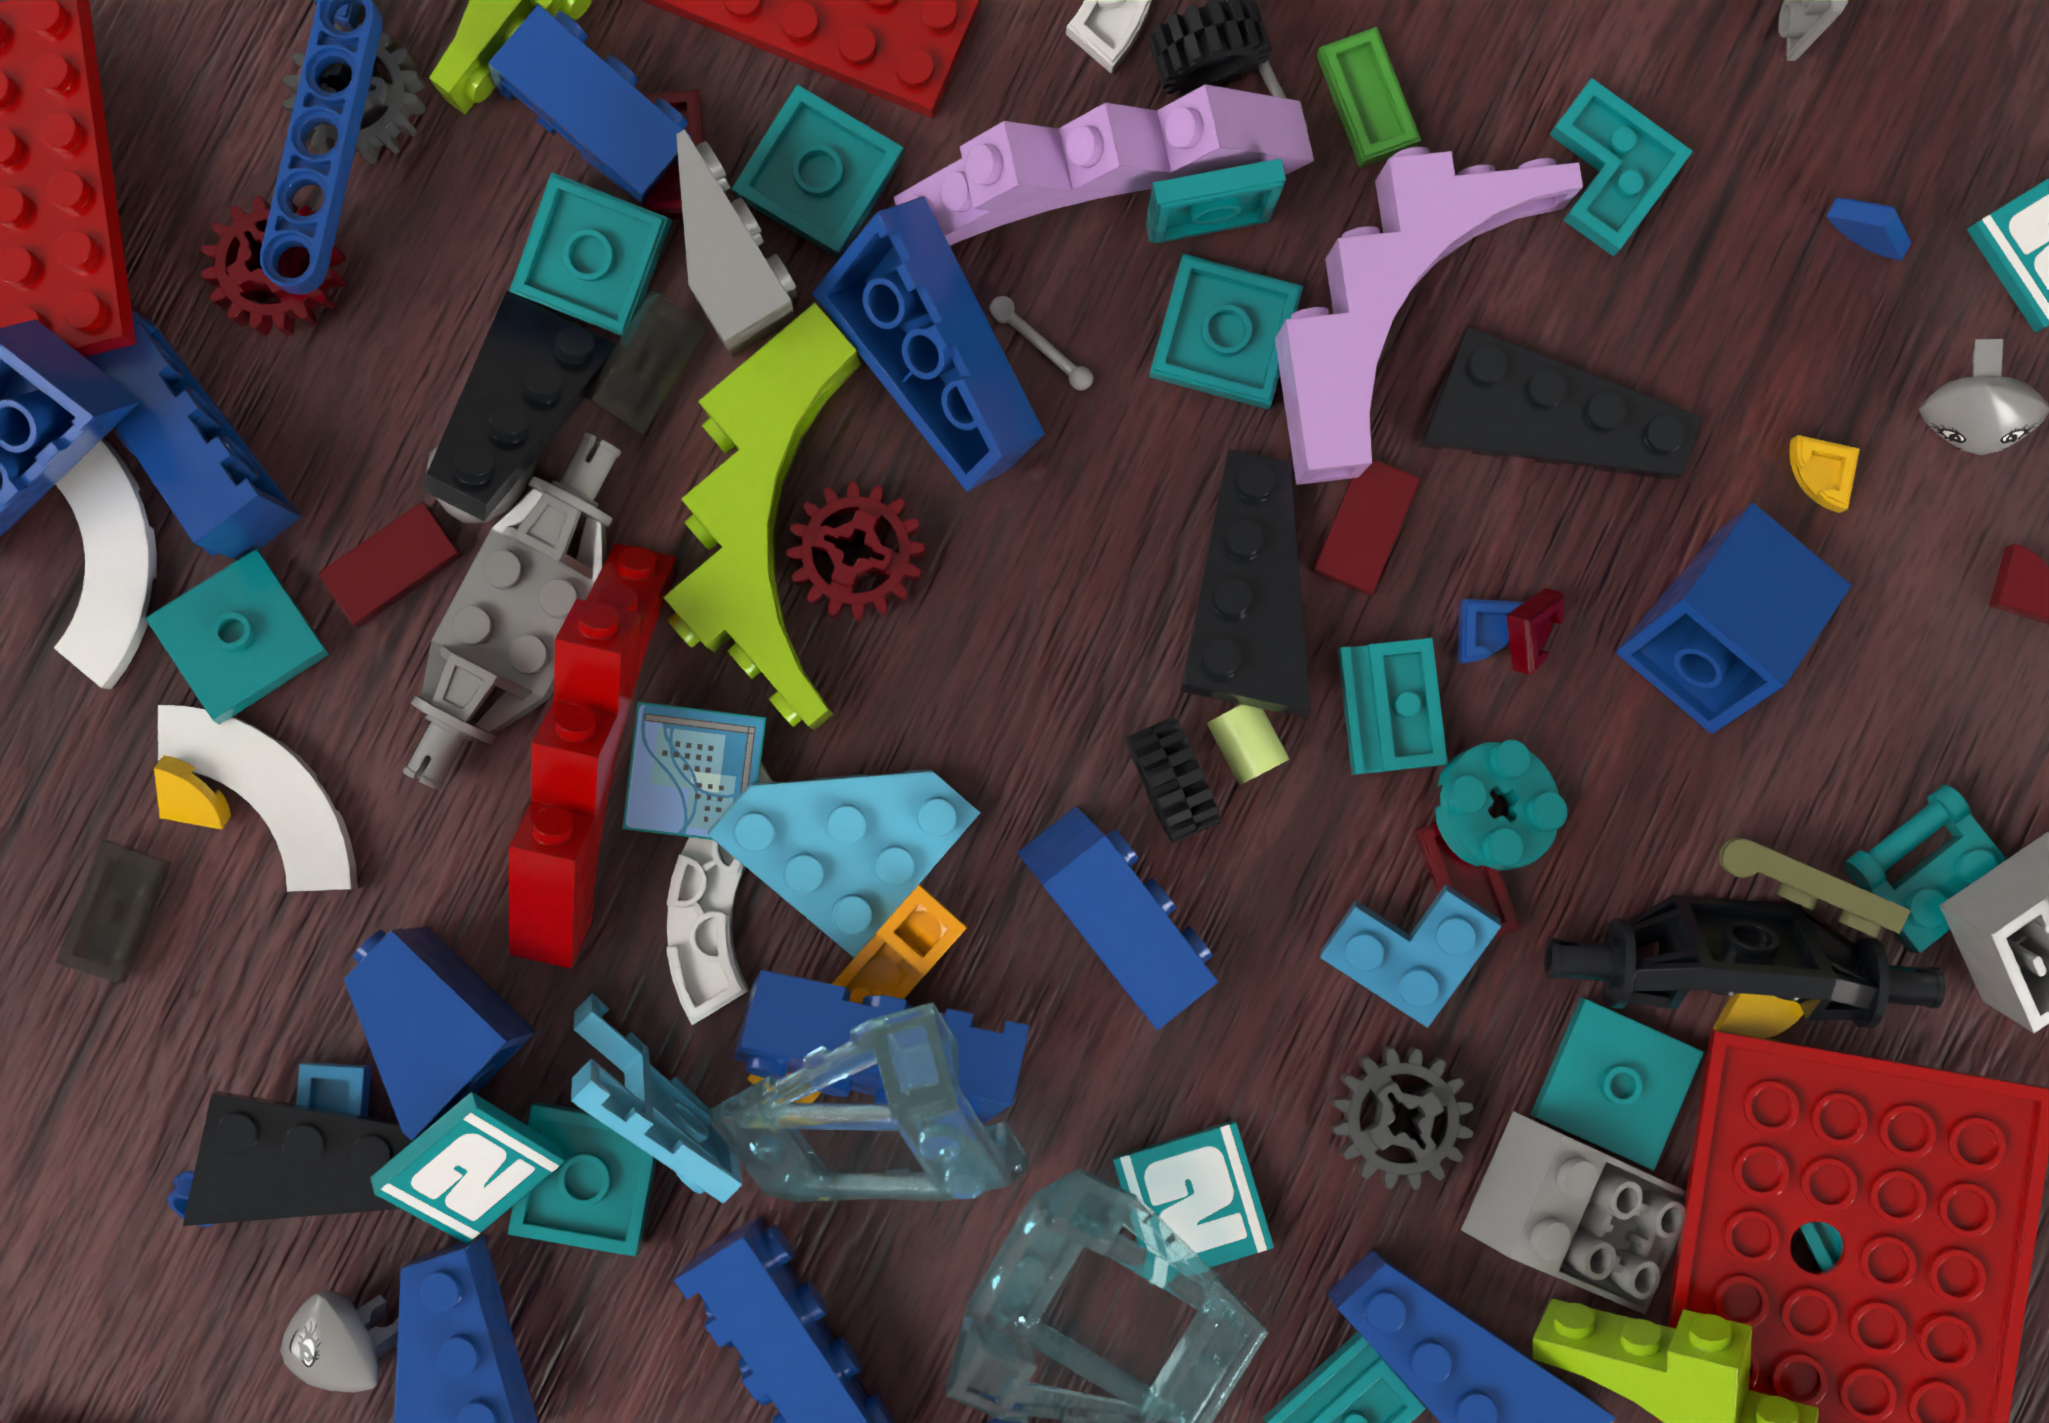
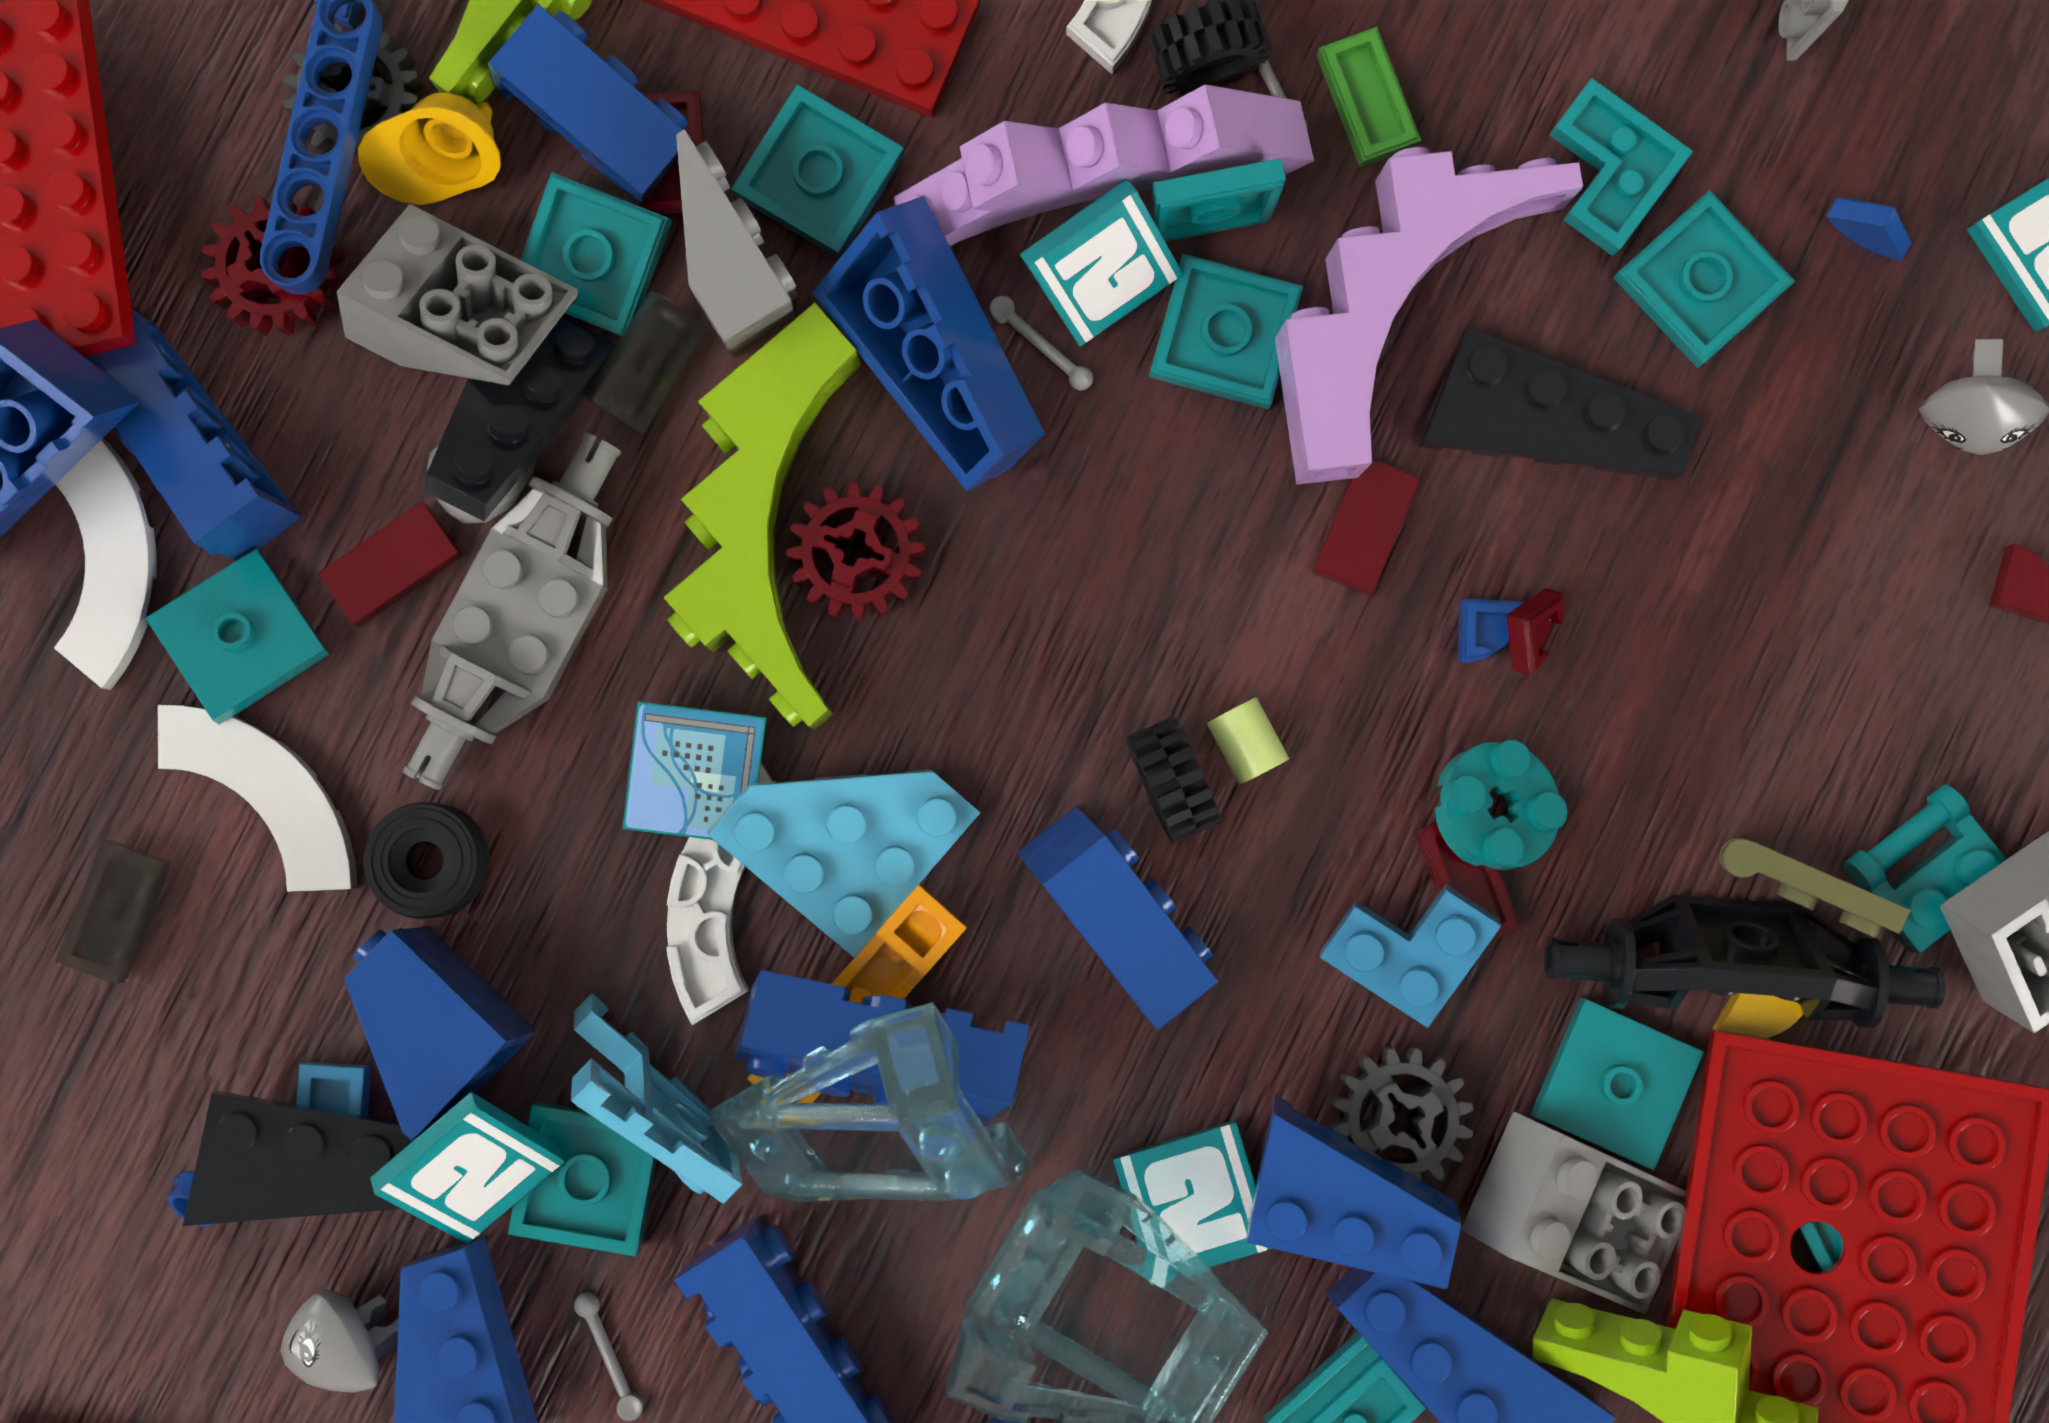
(186, 797): yellow tile -> none
(390, 852): none -> black tyre
(431, 150): none -> yellow piece
(449, 302): none -> light grey slope
(576, 754): red arch -> none
(630, 1403): none -> light grey hinge
(1102, 262): none -> tile
(1249, 602): black wing -> none
(1347, 1206): none -> blue wedge
(1392, 706): teal plate -> none
(1703, 279): none -> teal tile
(1735, 620): blue slope -> none
(1824, 470): yellow tile -> none

